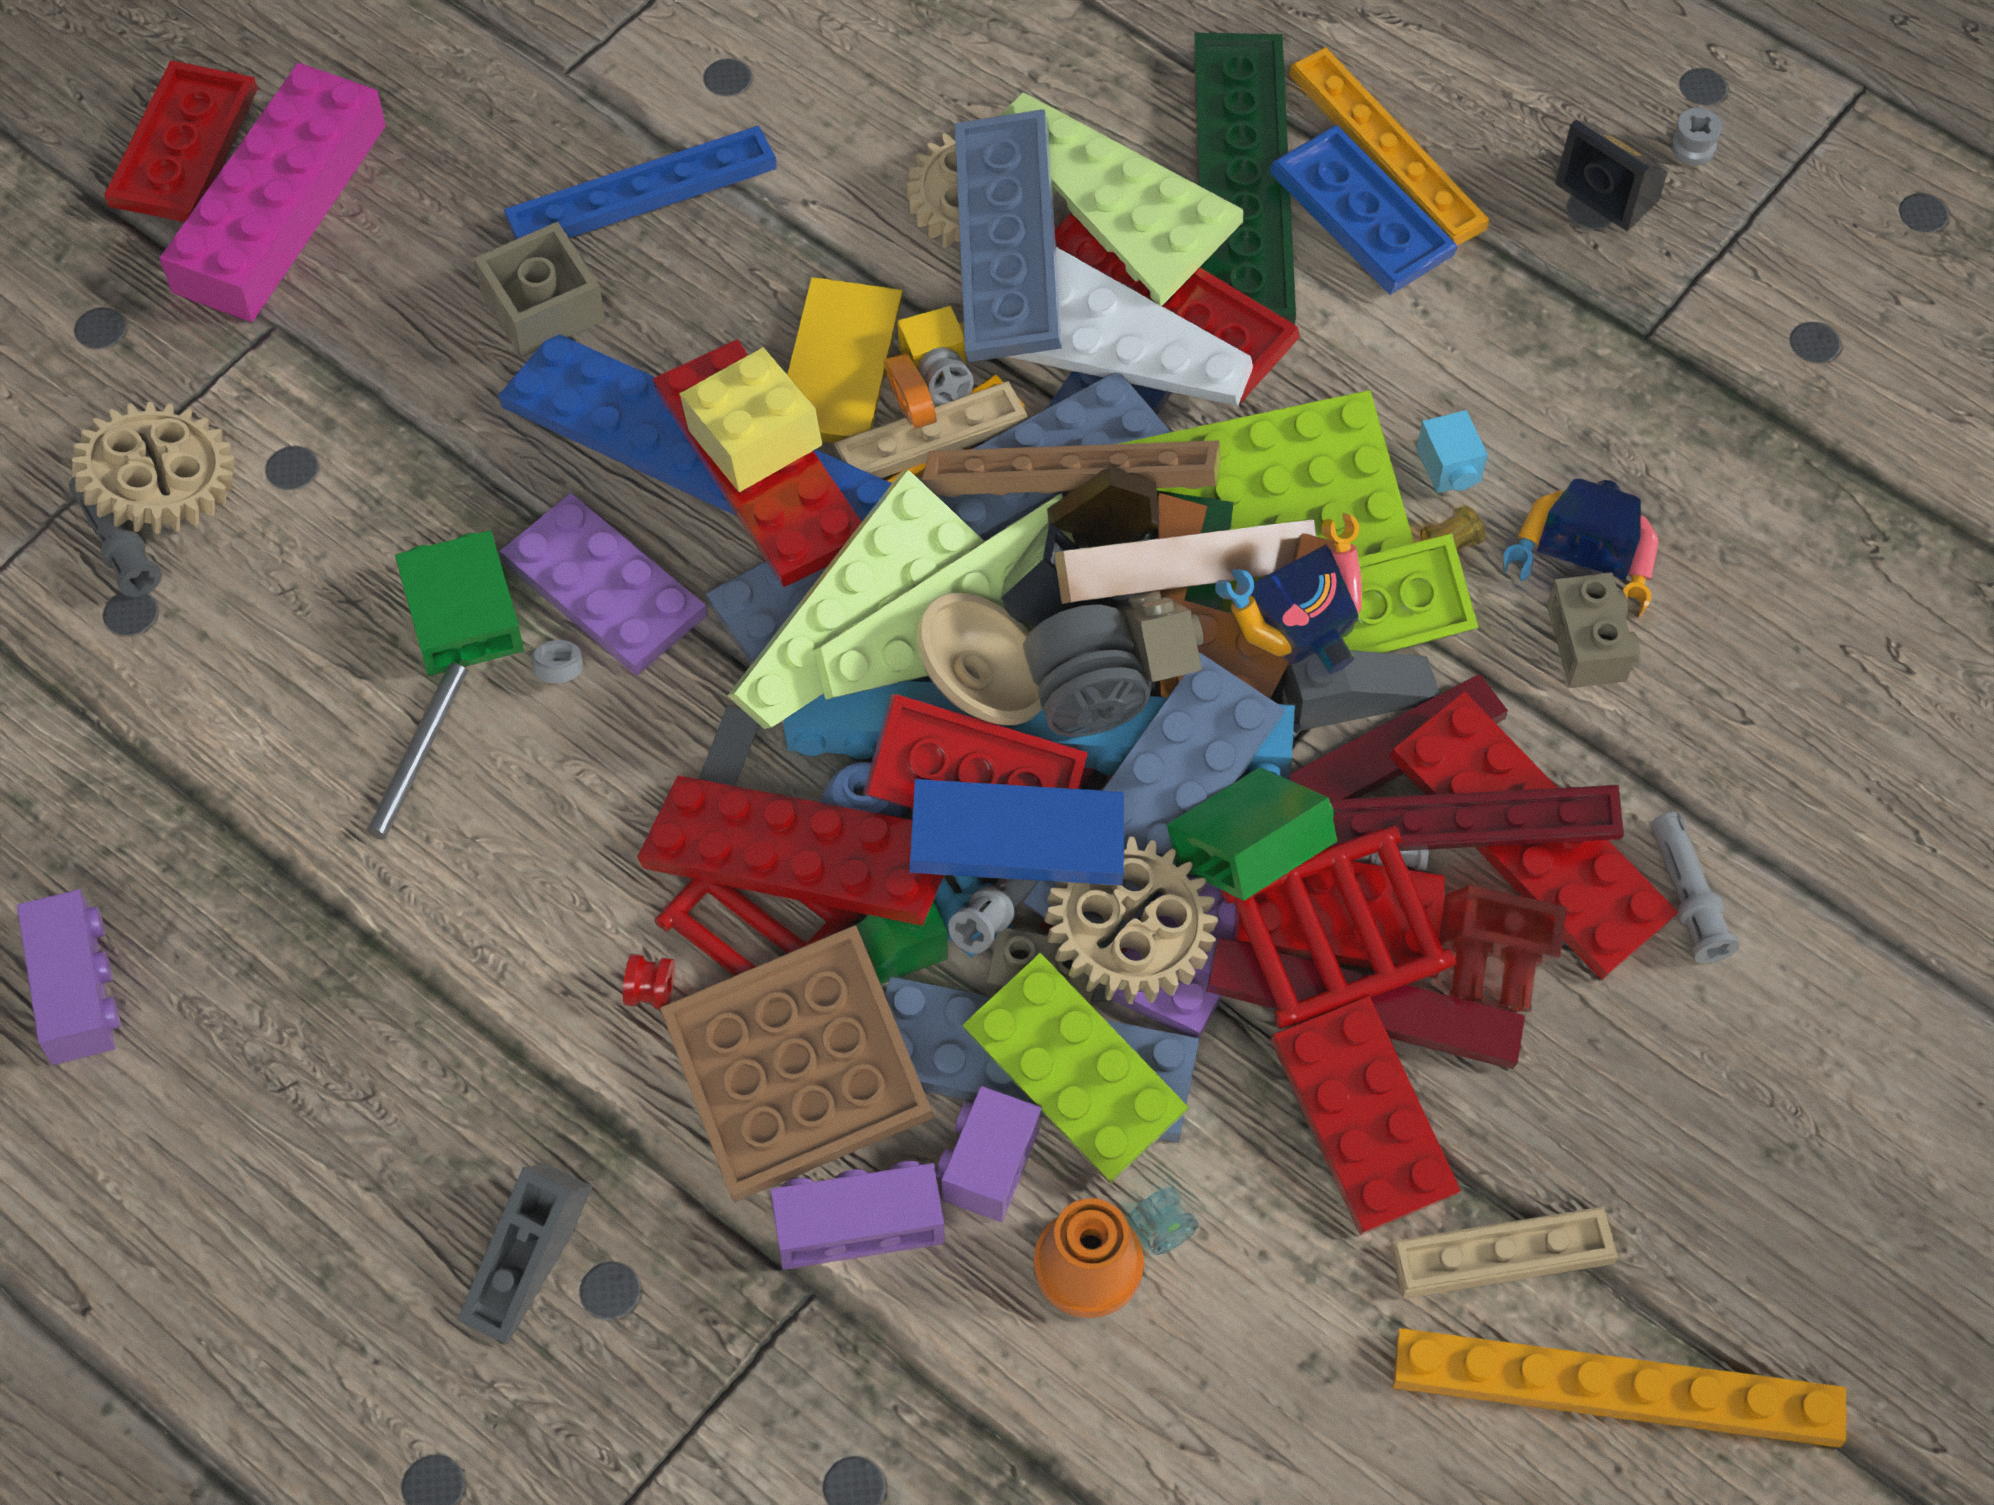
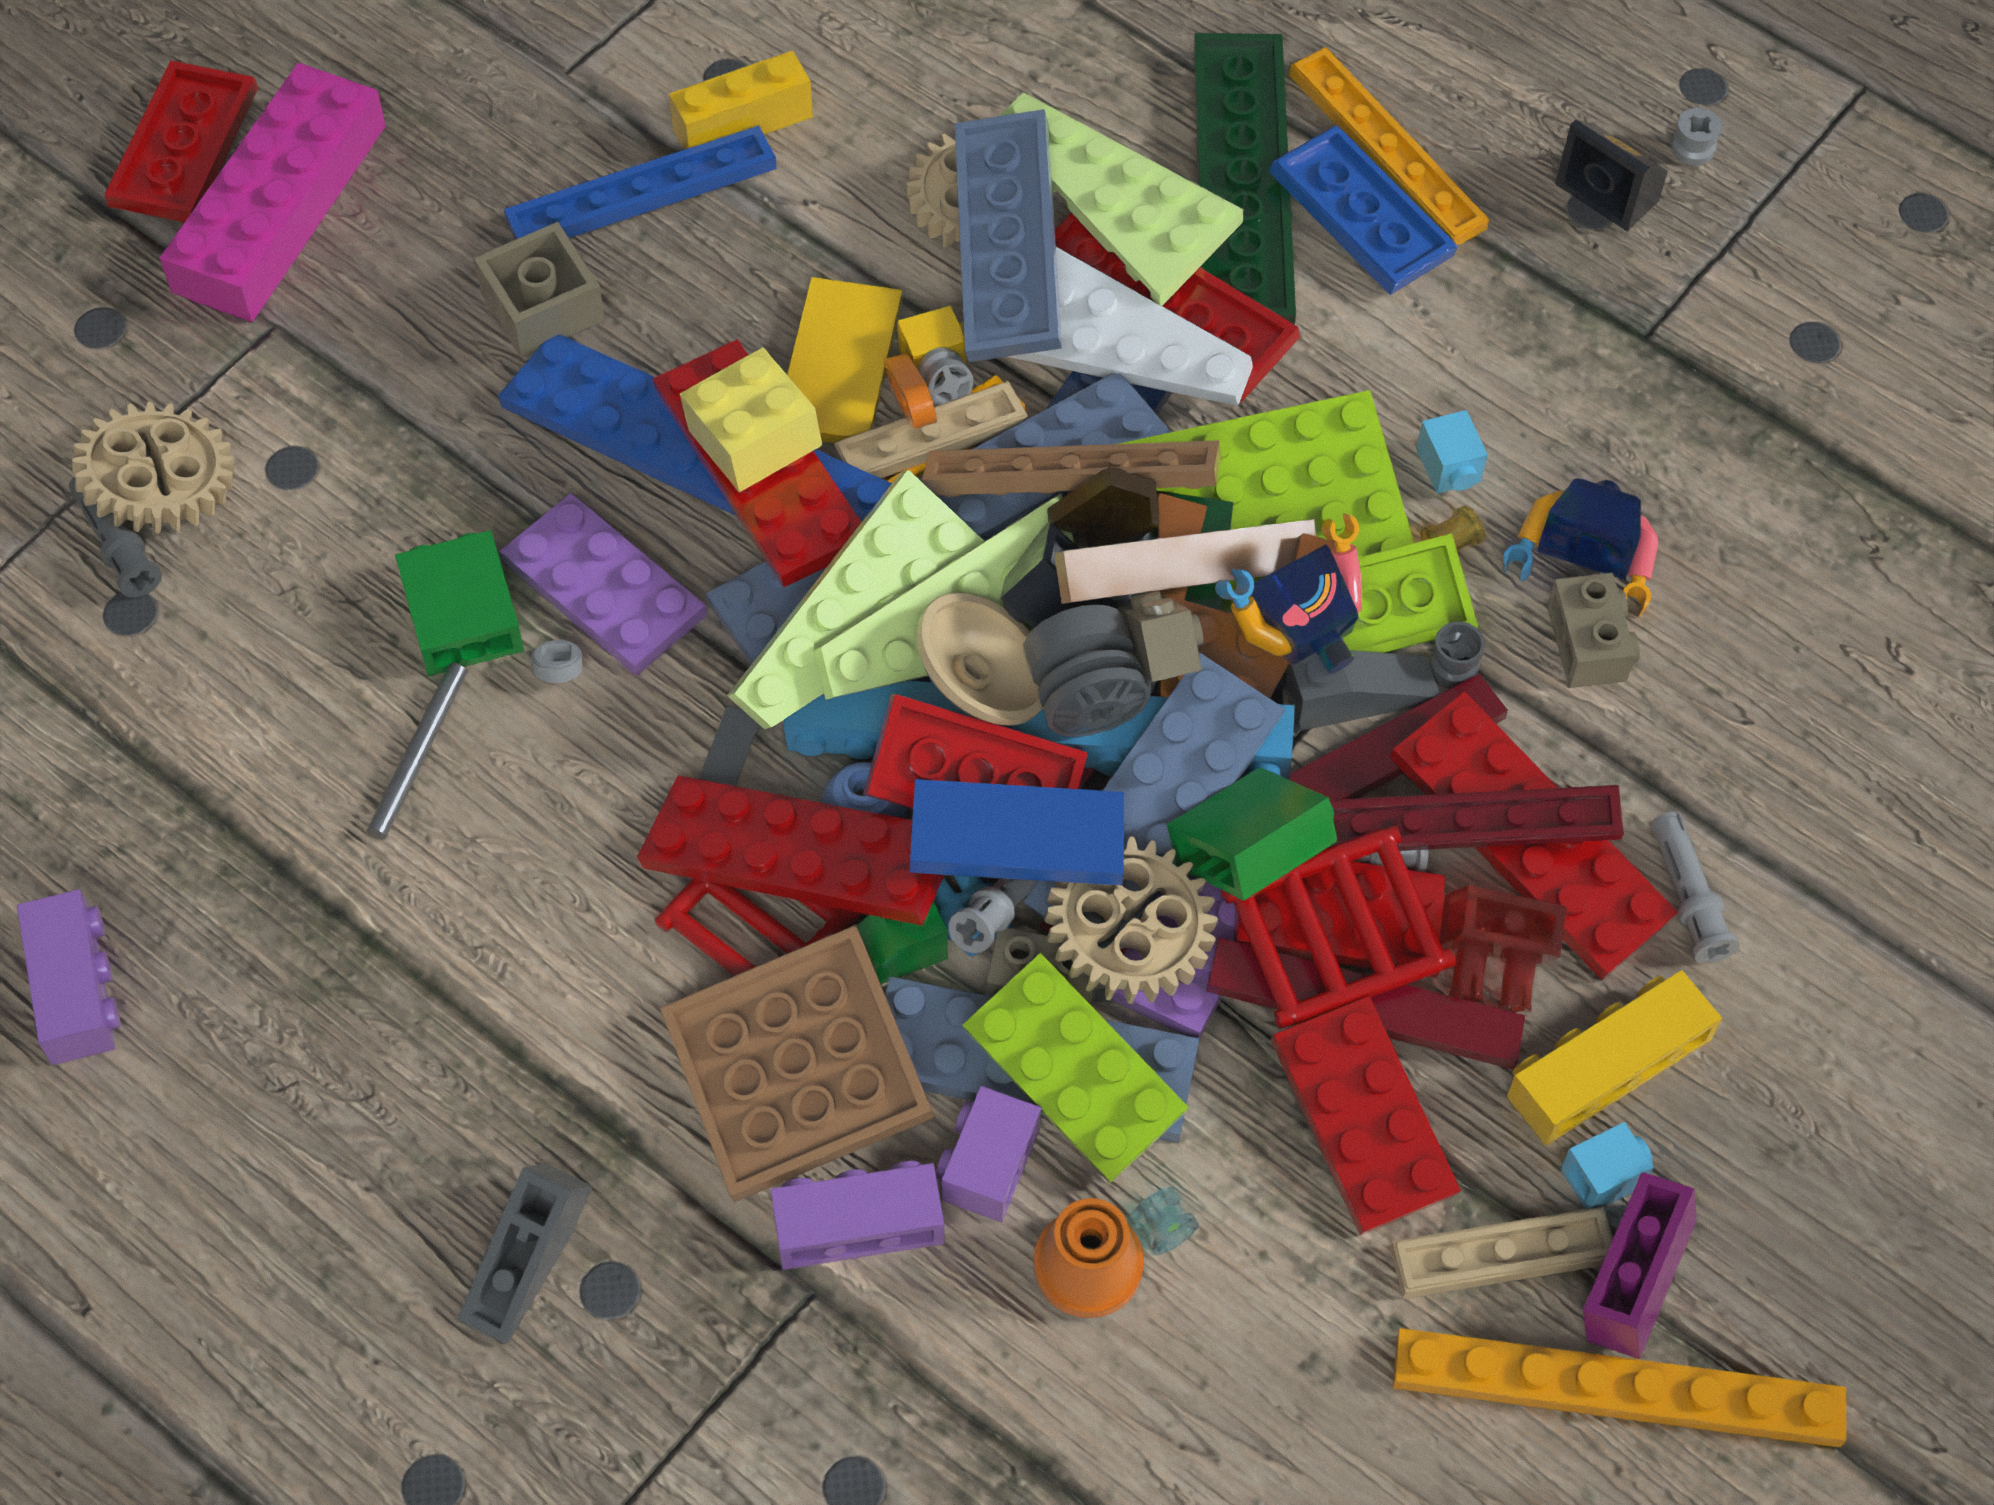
(648, 981): red wheel -> none
(761, 94): none -> yellow brick
(1456, 653): none -> dark grey wheel
(1607, 1166): none -> medium azure brick
(1612, 1056): none -> yellow brick
(1640, 1265): none -> magenta brick

